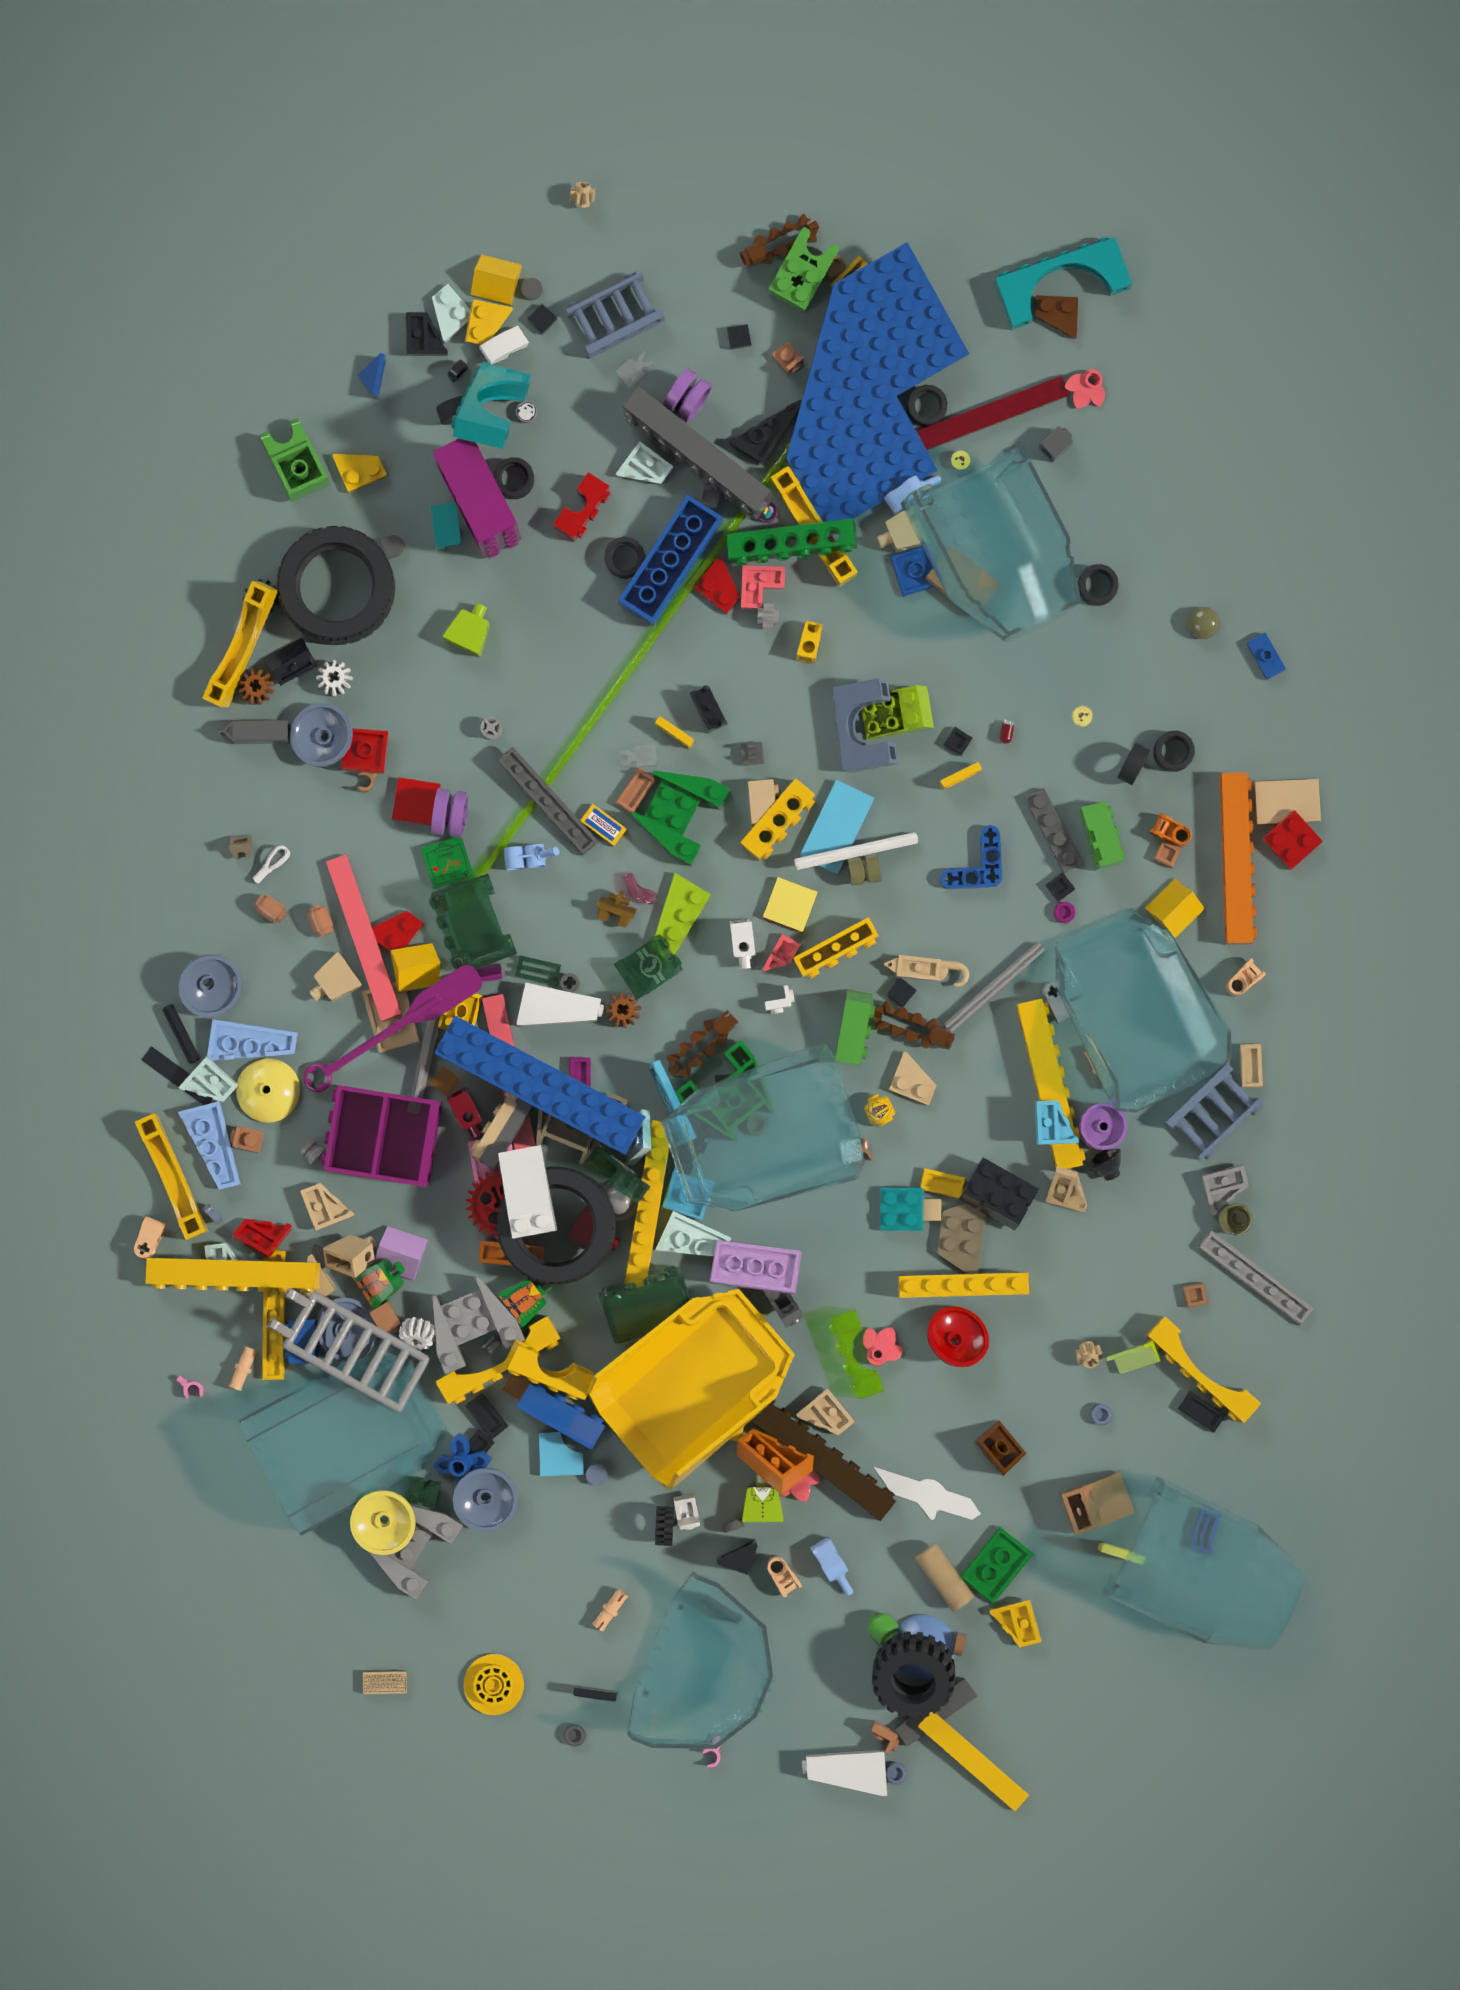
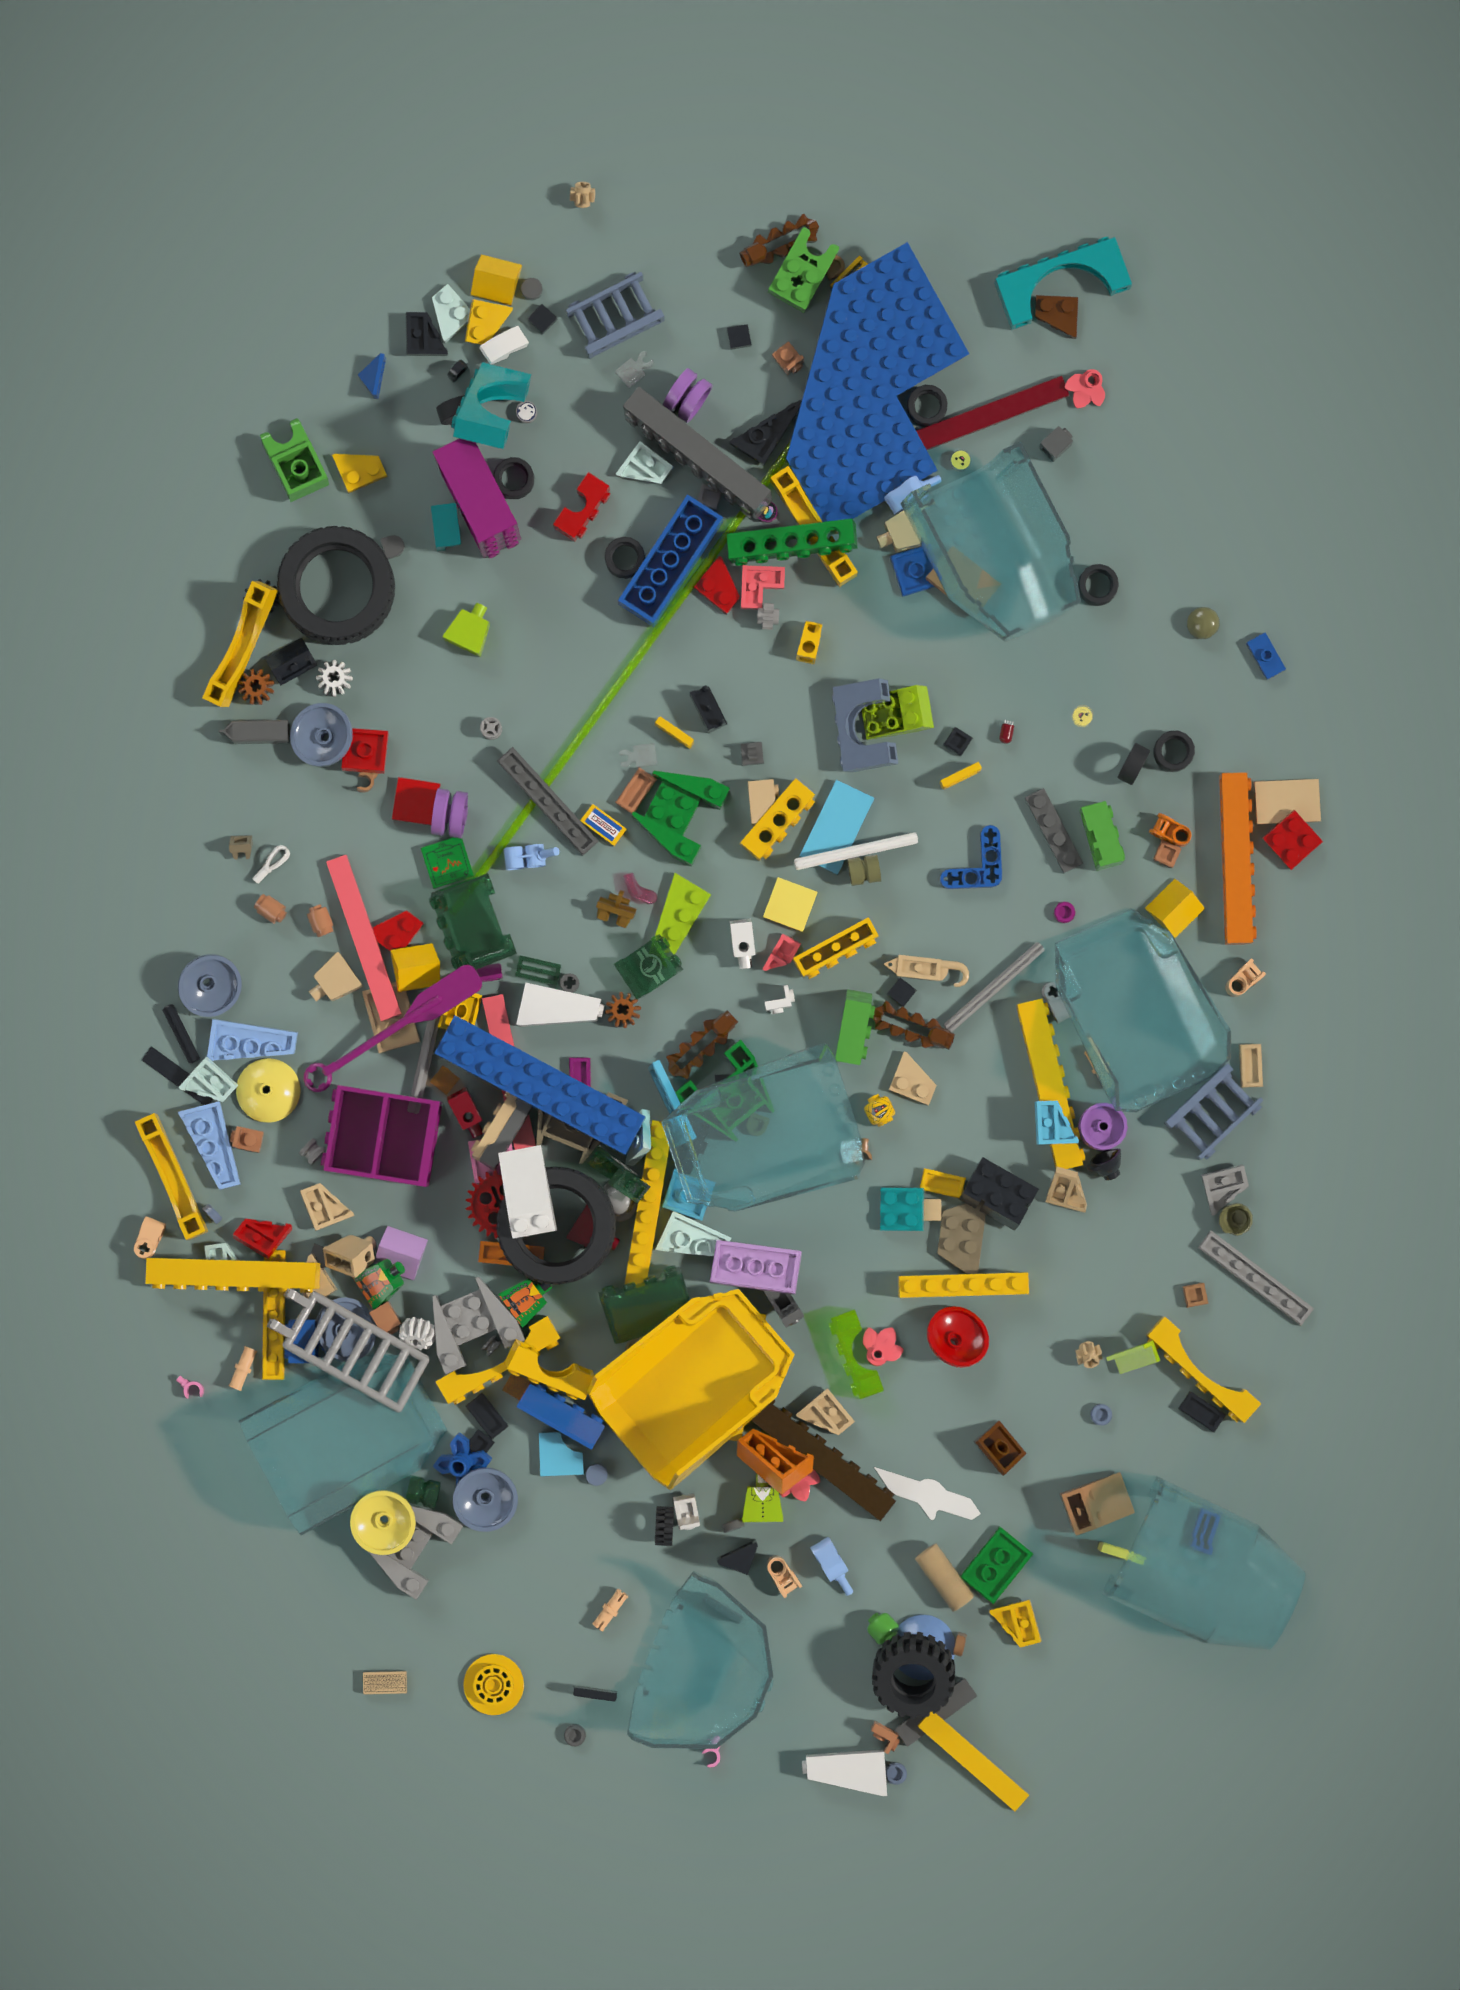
(1060, 887): black tile -> none

